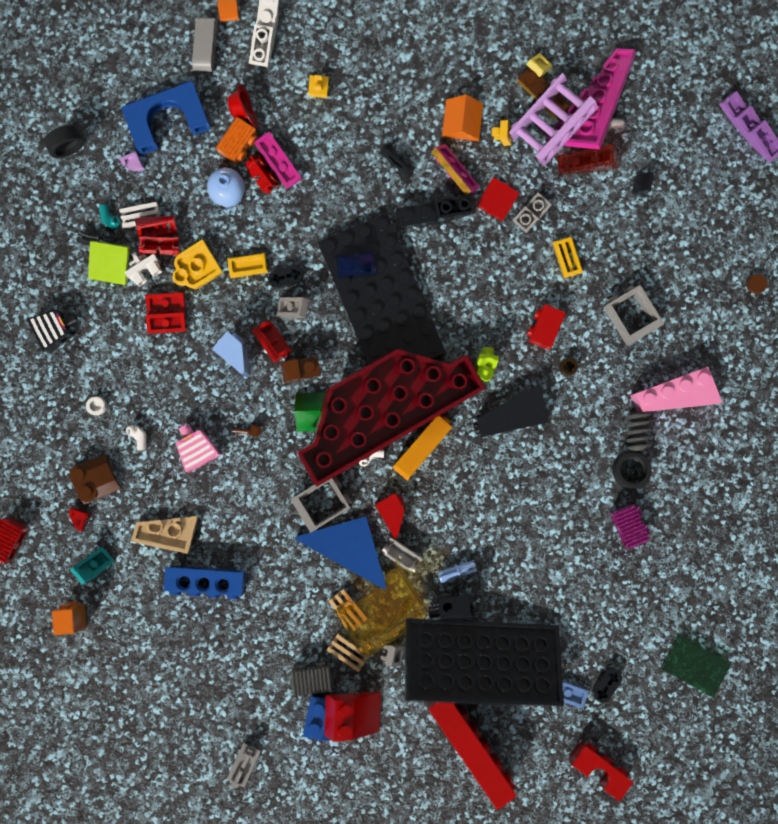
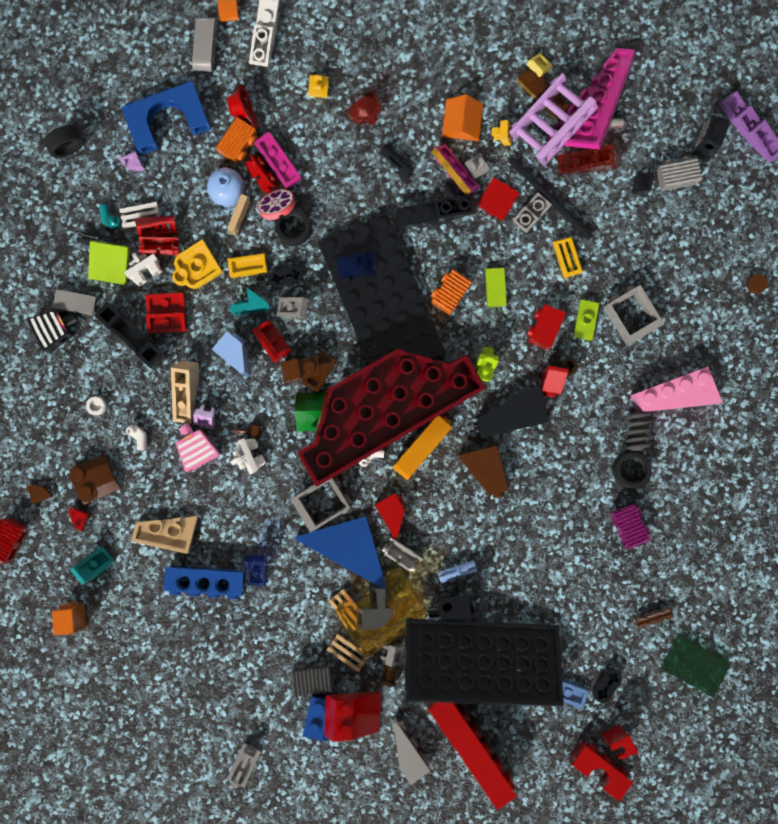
(38, 493): none -> reddish brown tile
(74, 302): none -> light grey slope
(131, 335): none -> black arch
(184, 390): none -> tan slope
(204, 418): none -> lavender tile
(238, 215): none -> tan tile
(244, 447): none -> white hips
(254, 305): none -> teal slope
(256, 570): none -> clear blue slope
(276, 204): none -> tile
(300, 239): none -> black tyre
(326, 365): none -> reddish brown tile
(365, 109): none -> clear red cylinder
(378, 614): none -> dark grey brick
(389, 675): none -> dark brown bush
(411, 760): none -> light grey slope
(451, 291): none -> orange brick
(477, 166): none -> light grey tile
(487, 470): none -> reddish brown slope
(495, 287): none -> lime tile
(553, 381): none -> slope
(577, 224): none -> black bar
(586, 320): none -> lime plate
(618, 737): none -> red hinge
(654, 617): none -> reddish brown axle
(678, 174): none -> light grey brick
(712, 133): none -> black torso

